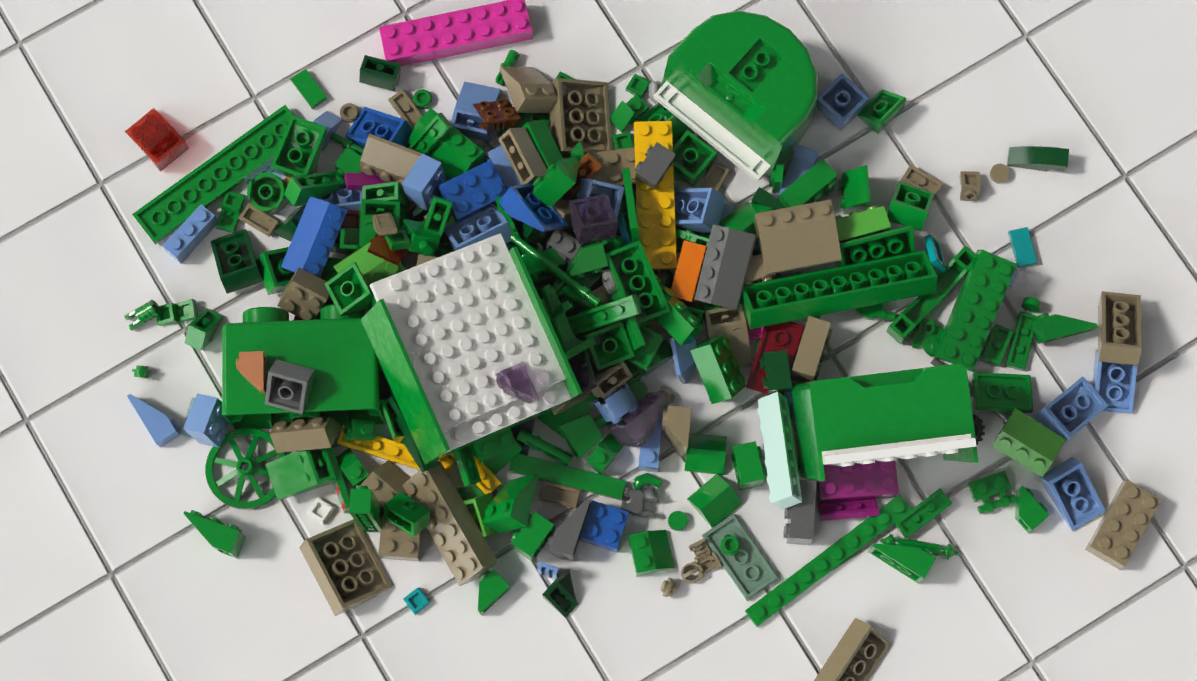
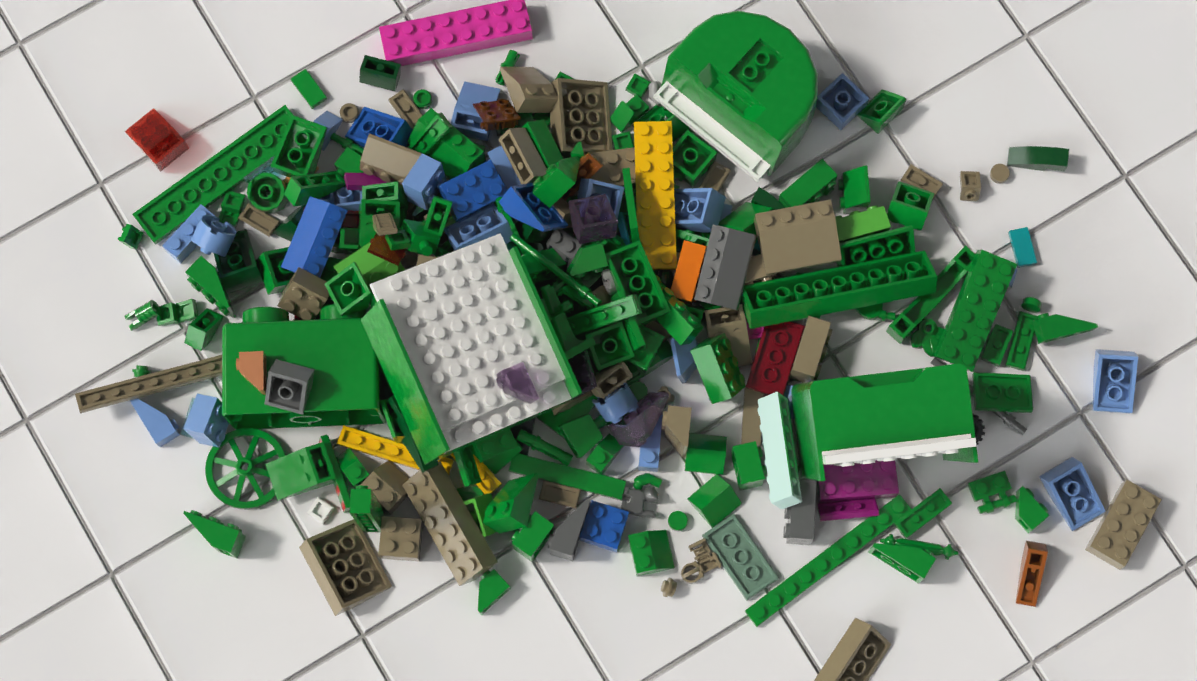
(131, 236): none -> green tile
(149, 384): none -> dark tan tile
(206, 278): none -> green slope
(213, 235): none -> medium blue brick
(304, 434): dark tan slope -> none
(359, 430): green bracket -> none
(407, 514): green brick -> none
(416, 601): teal tile -> none
(548, 569): medium blue tile -> none
(561, 594): dark green slope -> none
(655, 165): dark grey brick -> none
(730, 545): green plate -> none
(751, 419): none -> dark tan tile
(776, 178): green plate -> none
(776, 371): dark green brick -> none
(801, 162): medium blue slope -> none
(935, 253): teal tile -> none
(1028, 442): bright green slope -> none
(1031, 573): none -> dark orange slope
(1072, 409): medium blue slope -> none
(1119, 328): dark tan brick -> none

